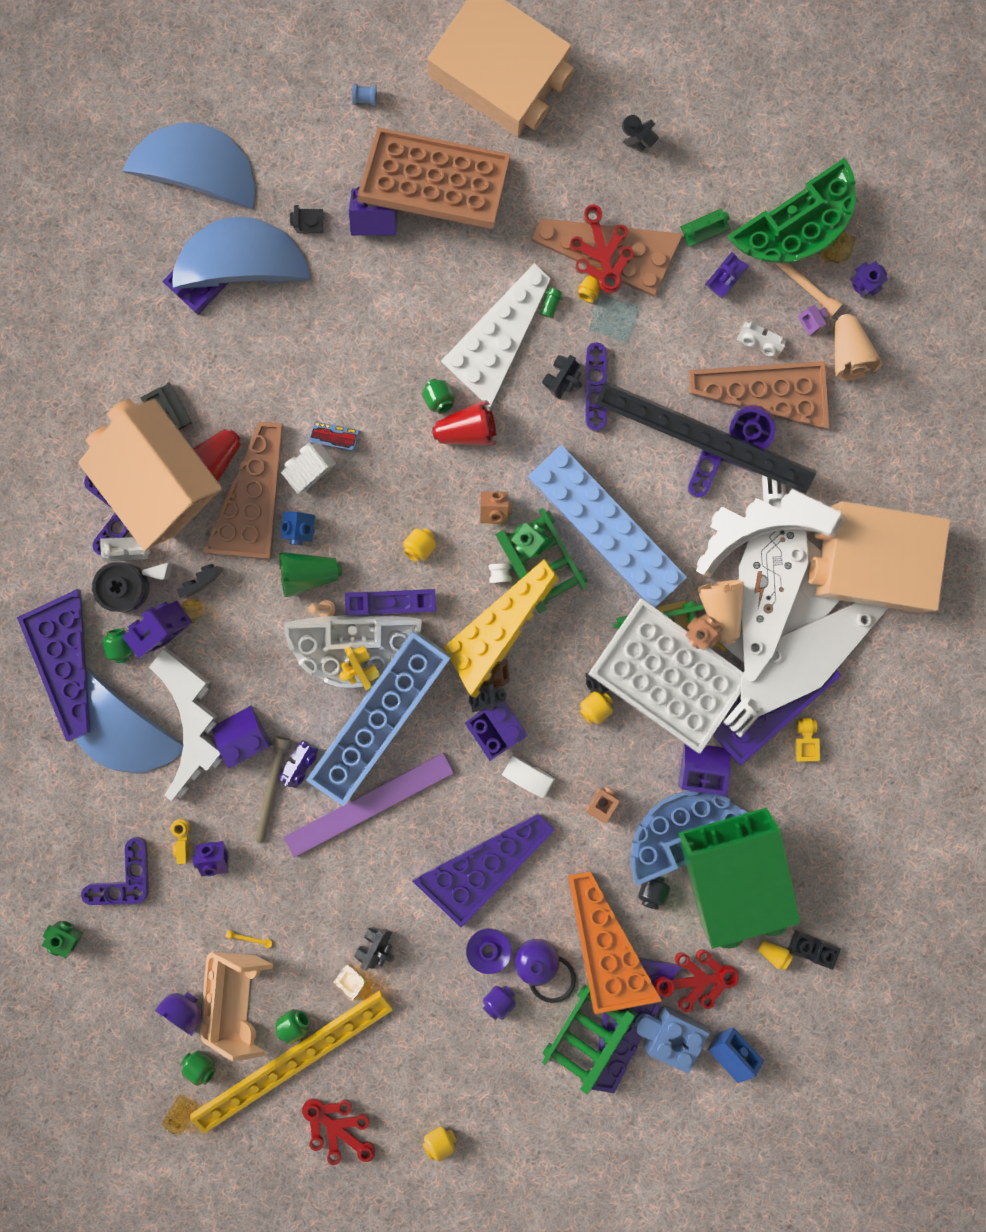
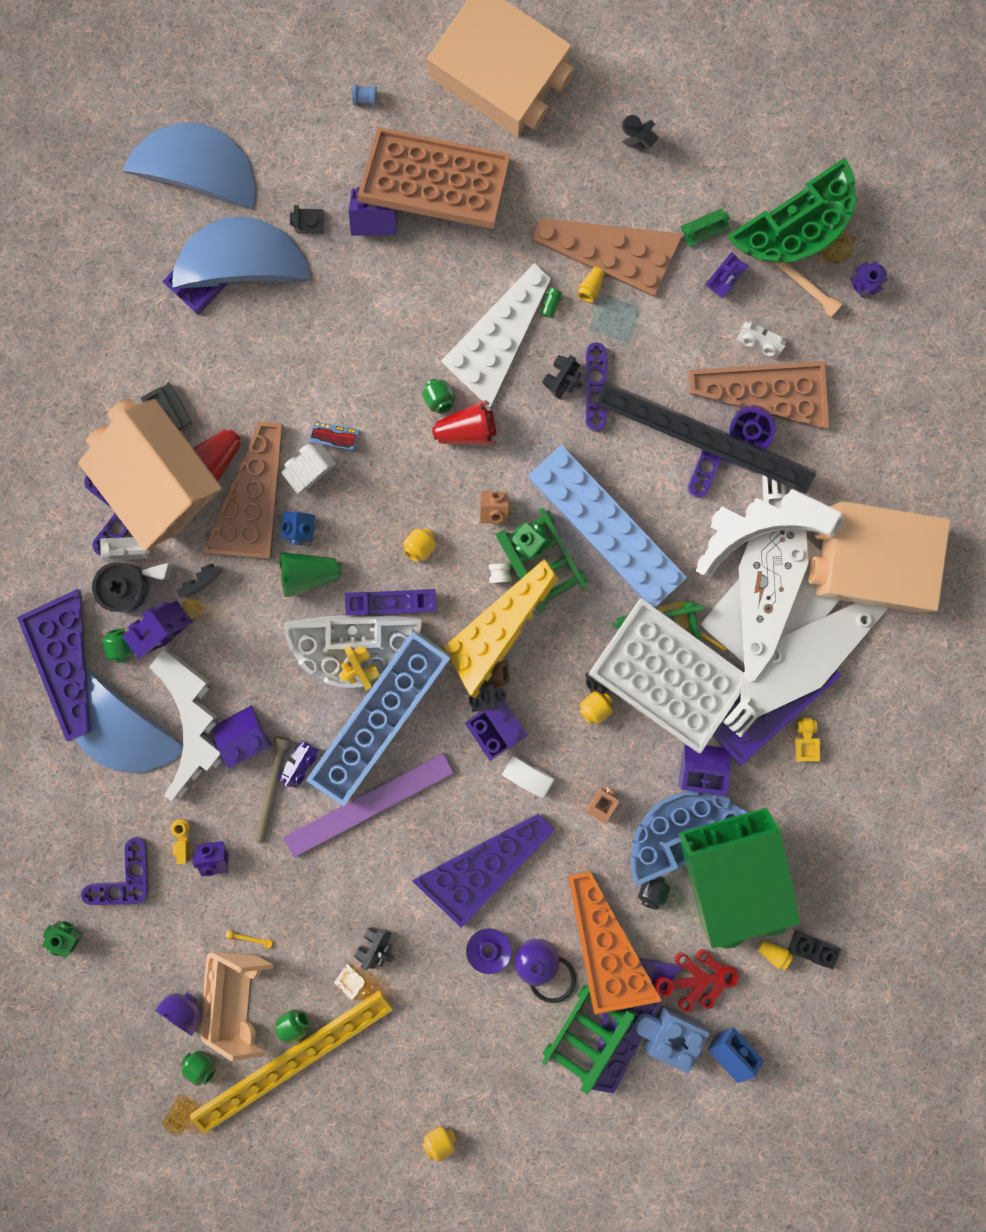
(324, 609): light nougat piece -> none
(335, 1128): red plant -> none
(499, 1002): dark purple head -> none
(602, 253): red plant -> none
(711, 629): nougat brick -> none
(725, 605): light nougat cone -> none
(813, 319): medium lavender tile -> none
(853, 350): light nougat cone -> none

